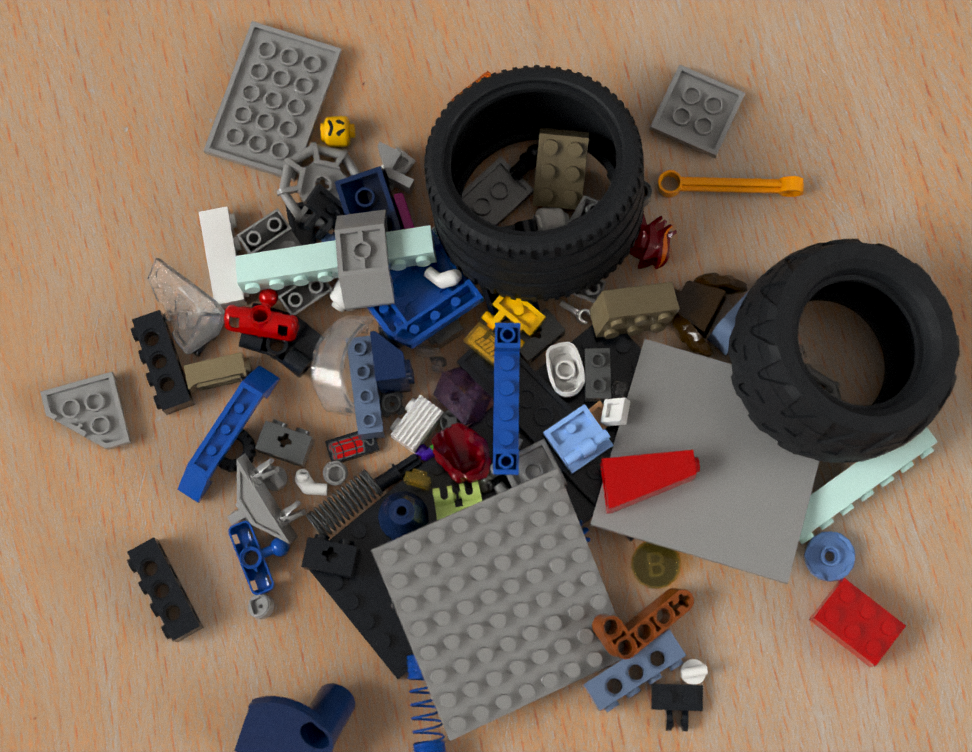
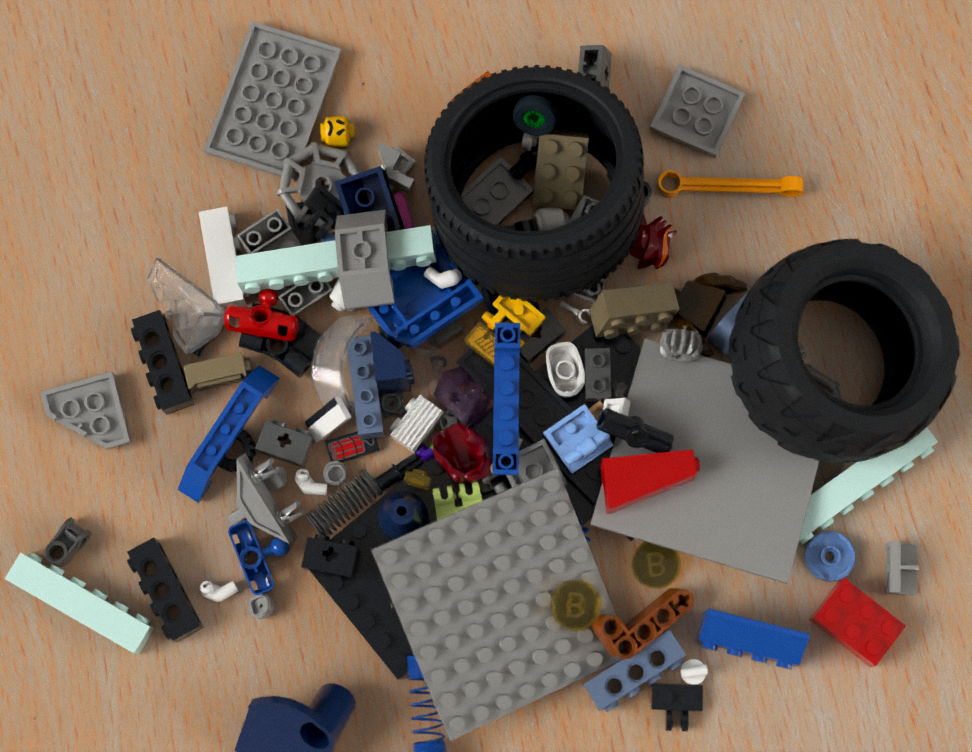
(67, 541): none -> dark grey piece
(79, 603): none -> light aqua brick
(218, 593): none -> white arm
(328, 419): none -> white tile
(528, 122): none -> black bush
(529, 141): none -> white plate
(575, 605): none -> clear yellow tile
(595, 63): none -> dark grey brick
(623, 426): none -> black piece
(681, 345): none -> light grey gear
(752, 638): none -> blue slope
(901, 569): none -> light grey panel

